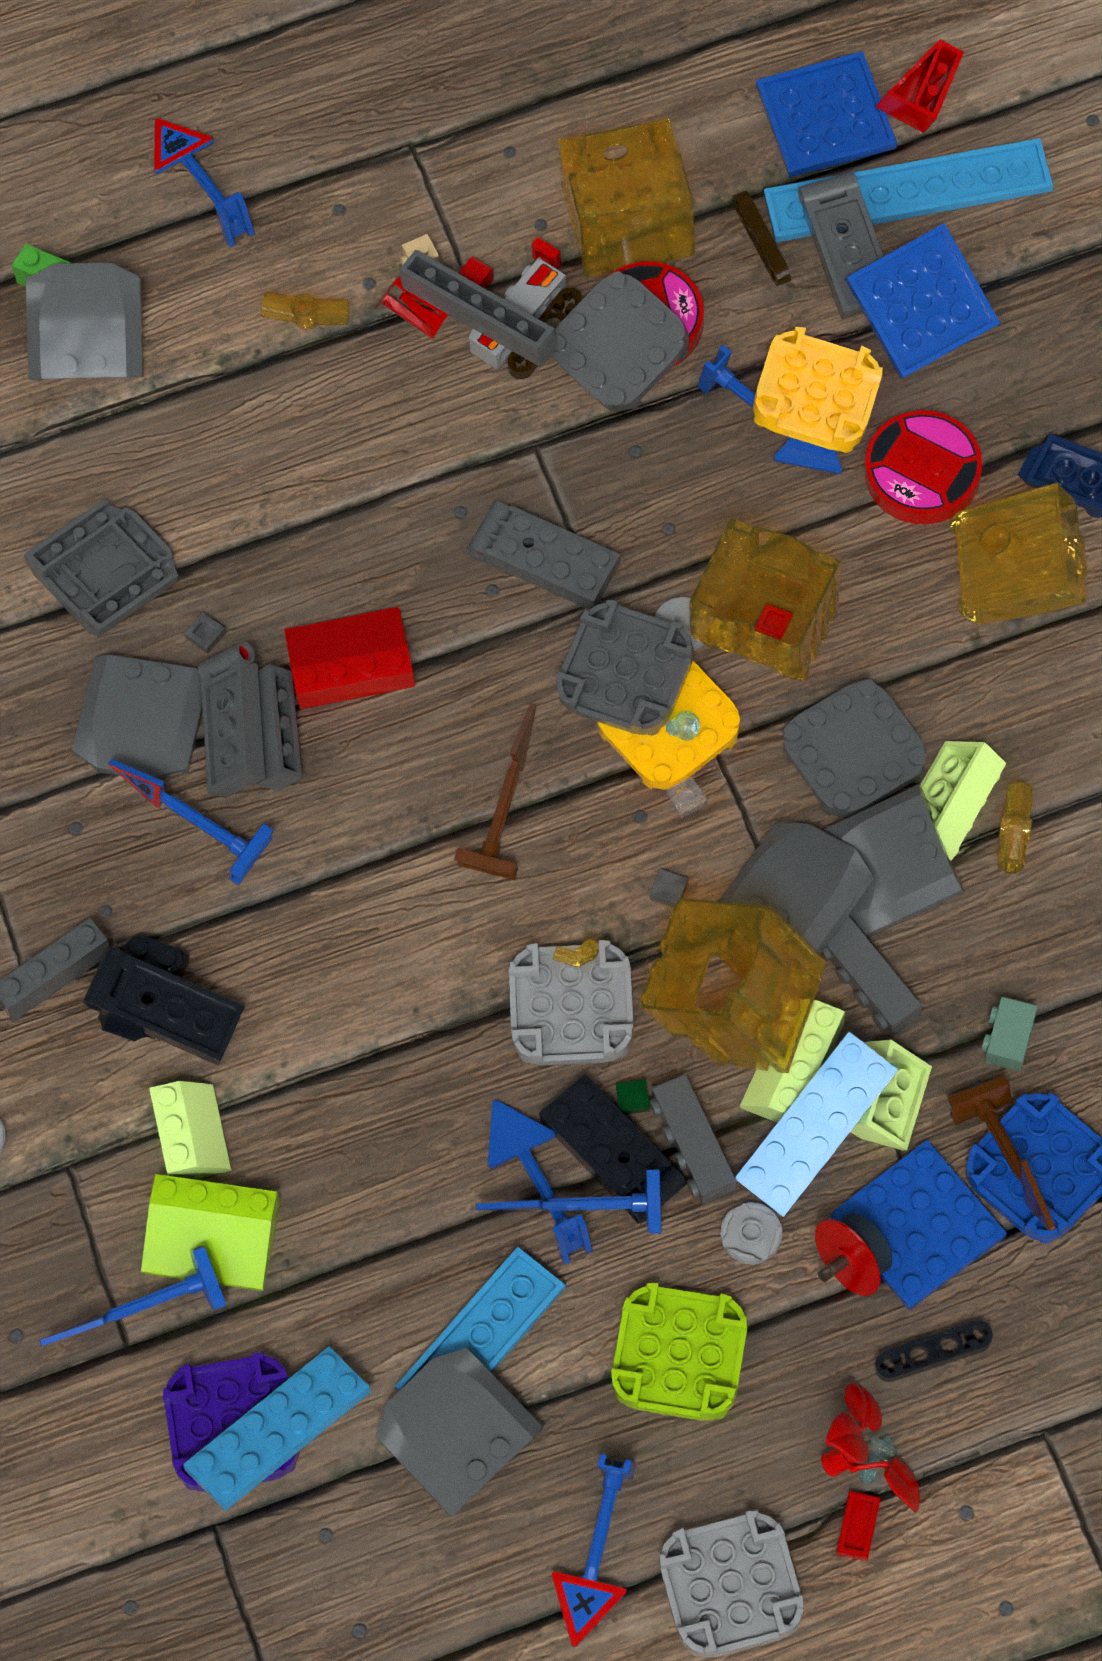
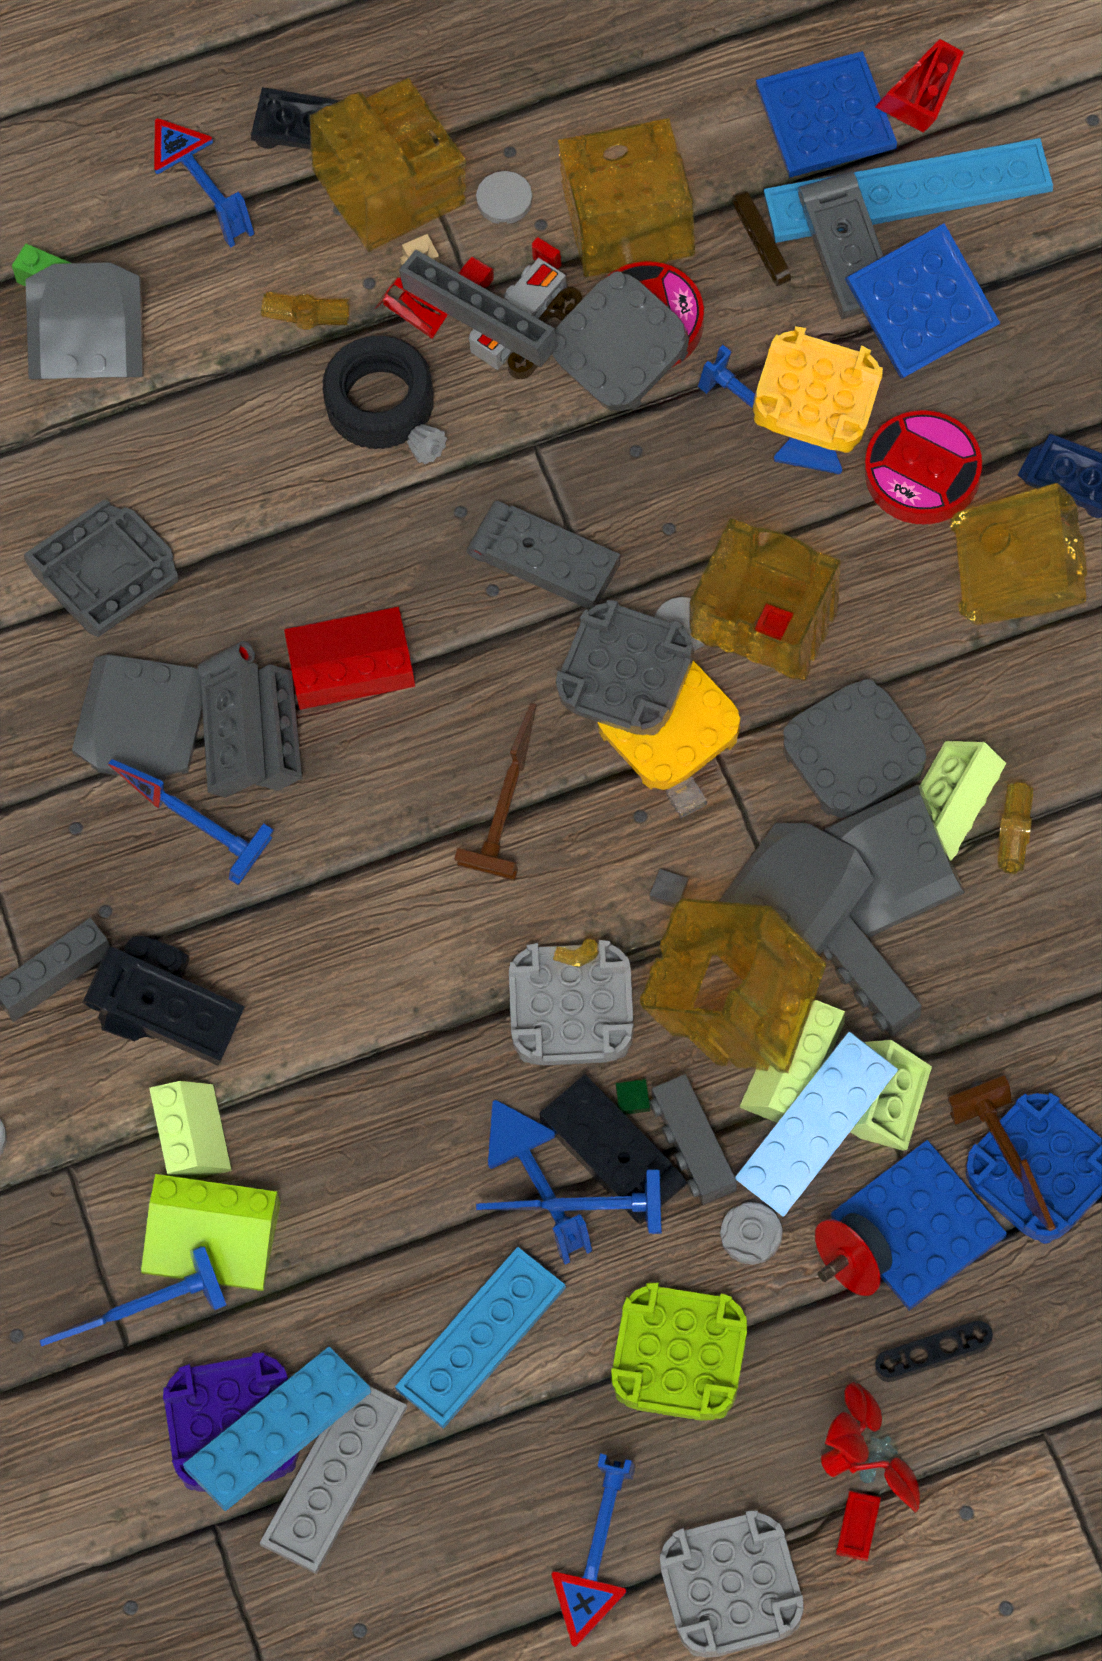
(205, 633): flat silver tile -> none
(285, 118): none -> black slope
(332, 1481): none -> light grey plate
(372, 356): none -> black tyre
(384, 164): none -> clear yellow piece
(426, 443): none -> light grey piece
(455, 1428): dark grey wedge -> none
(504, 197): none -> light grey tile
(684, 726): clear light blue piece -> none
(1010, 1034): sand green brick -> none

